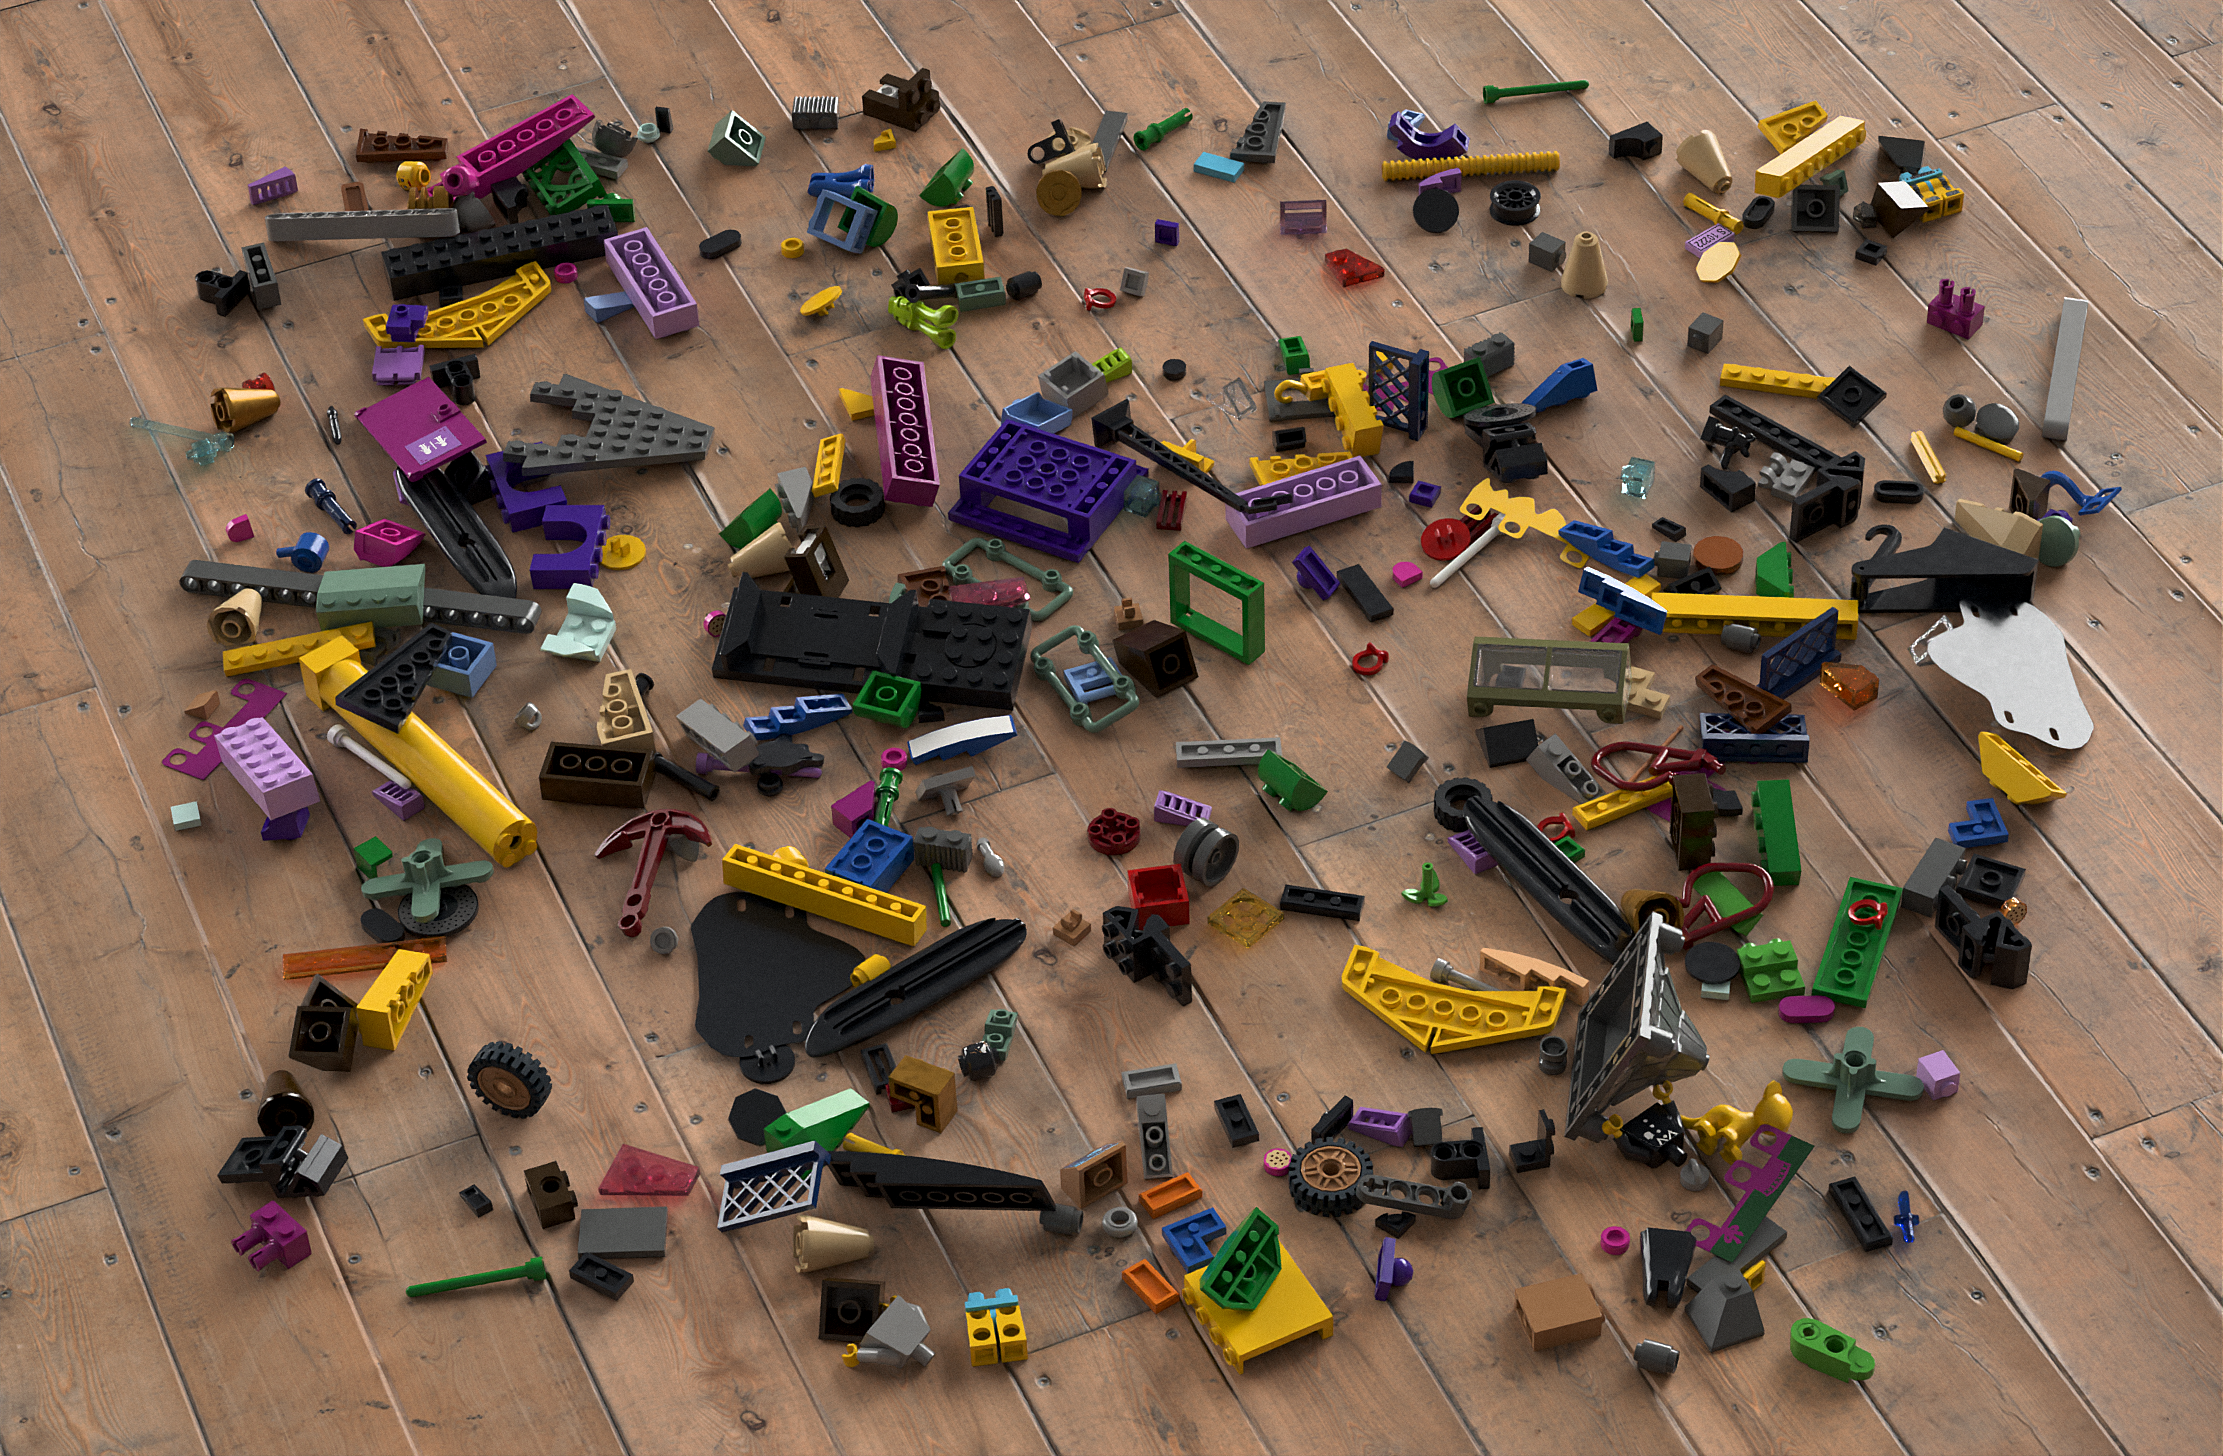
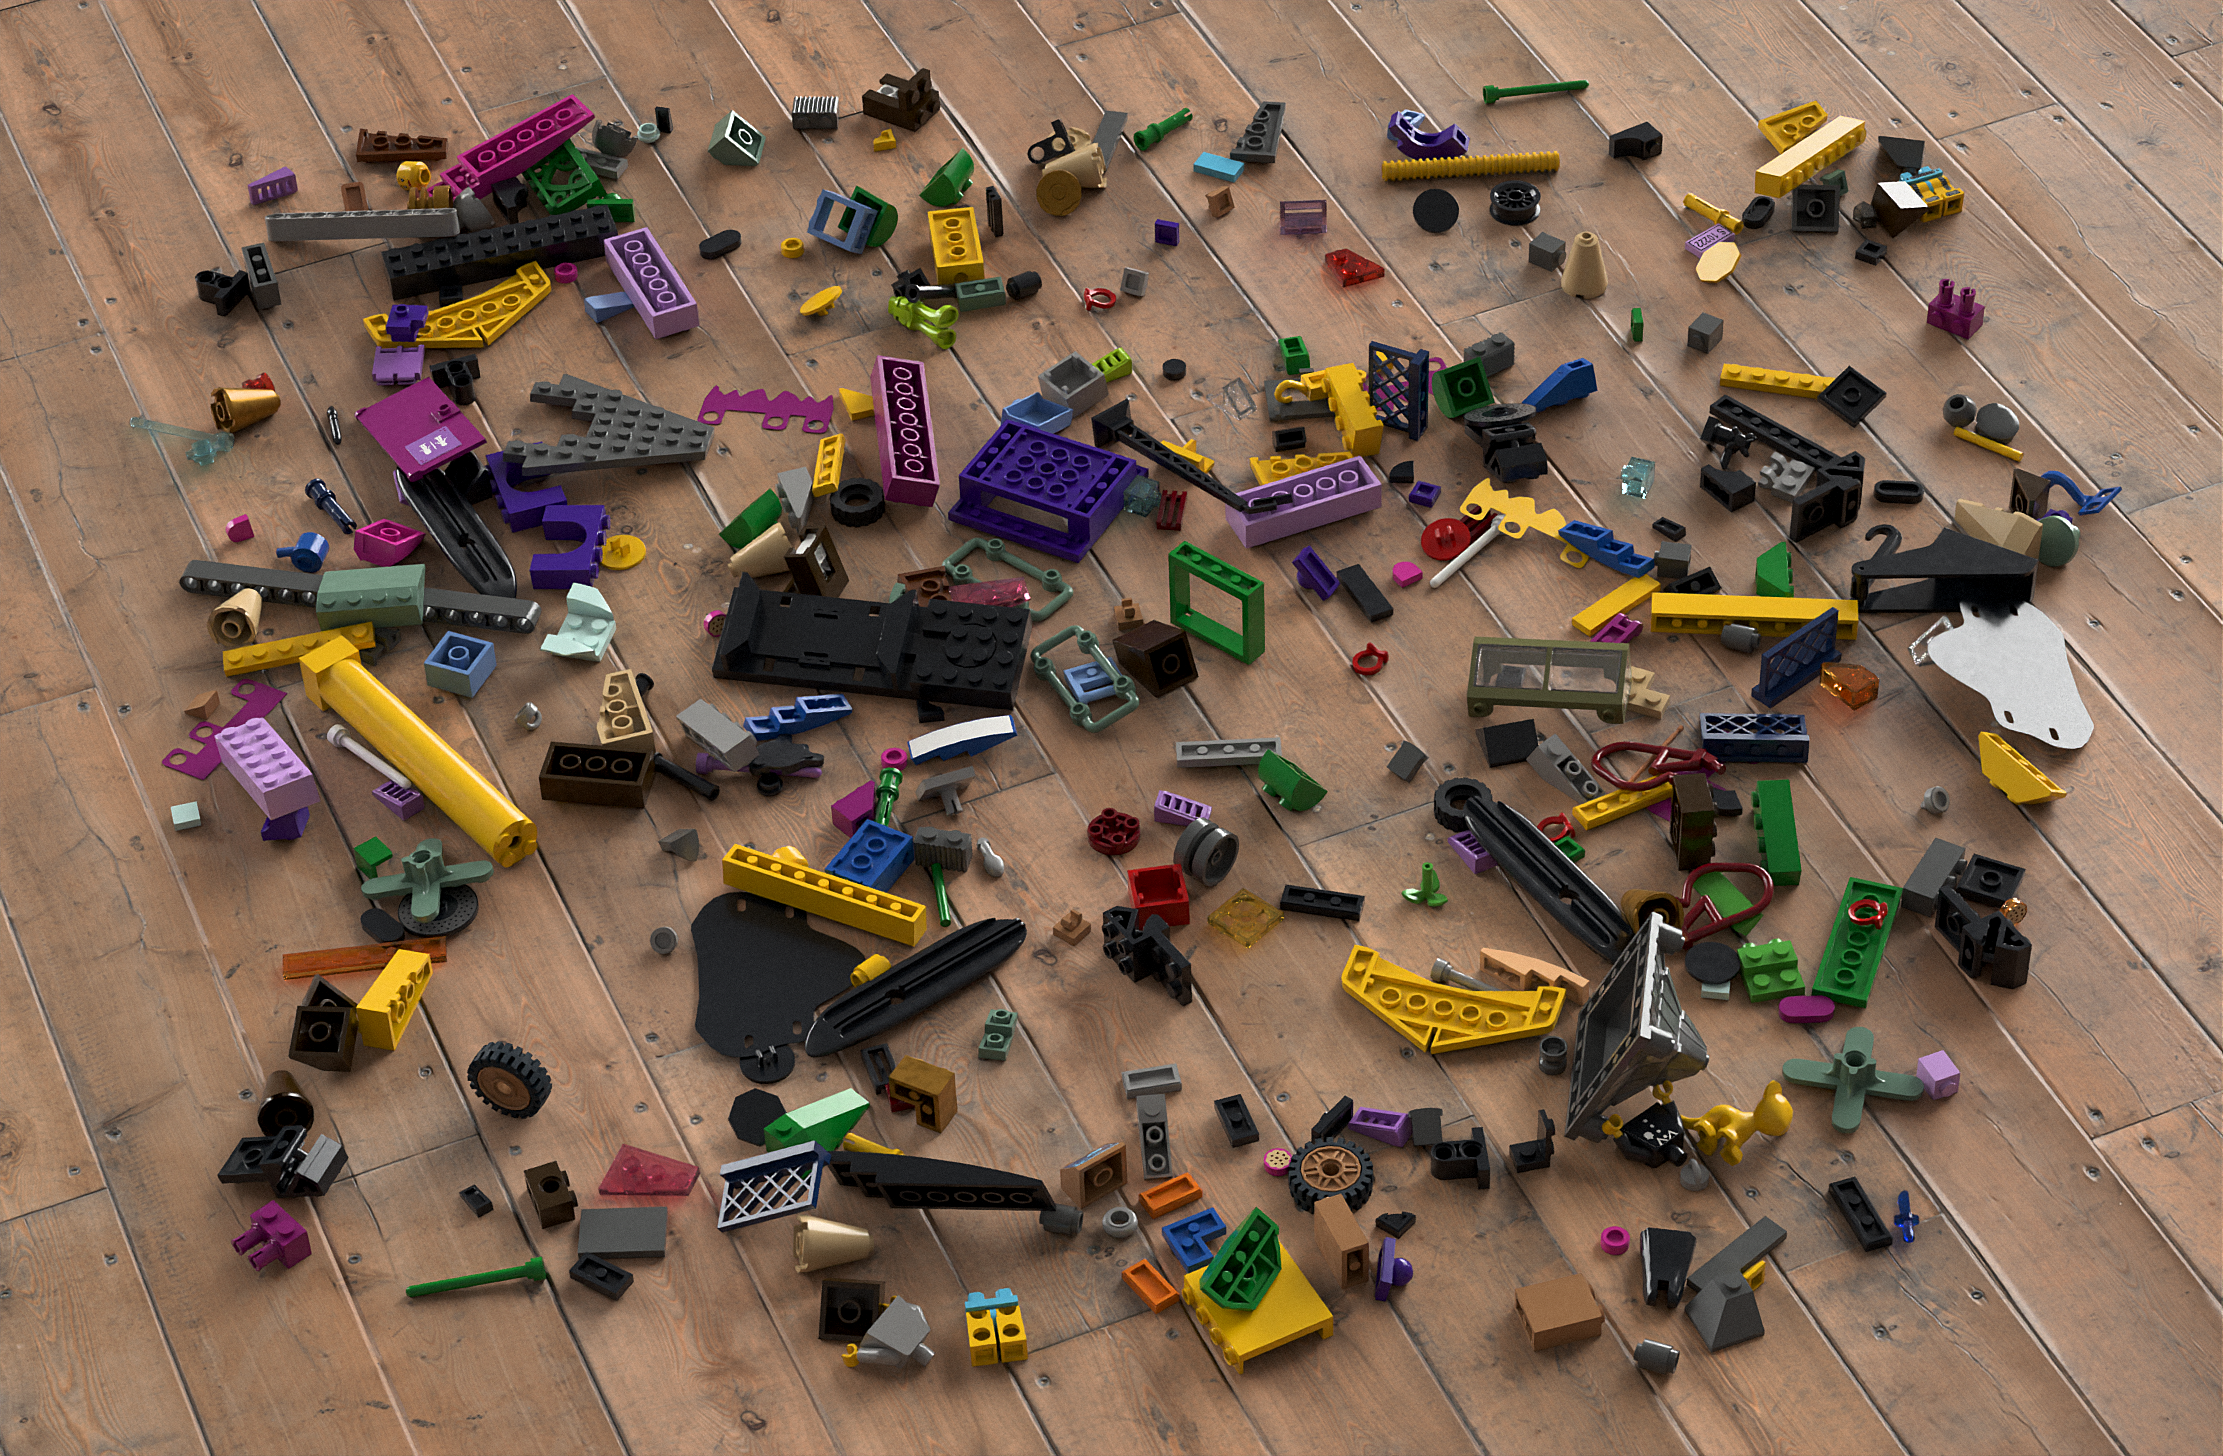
(395, 684): black wing -> none
(459, 180): dark pink head -> none
(655, 829): dark red piece -> none
(757, 401): none -> magenta piece
(842, 183): blue piece -> none
(888, 700): green brick -> none
(978, 1061): black head -> none
(1220, 201): none -> medium nougat tile
(1341, 1241): none -> medium nougat brick
(1446, 180): medium lavender slope -> none
(1453, 1198): dark grey beam -> none
(1623, 600): blue slope -> none
(1705, 161): tan cone -> none
(1718, 553): dark orange tile -> none
(1742, 700): reddish brown wing -> none
(1761, 1193): piece -> none
(1830, 1351): bright green piece -> none
(1928, 457): yellow axle -> none
(1936, 800): none -> light grey tile
(1983, 827): blue plate -> none
(2065, 369): light grey beam -> none

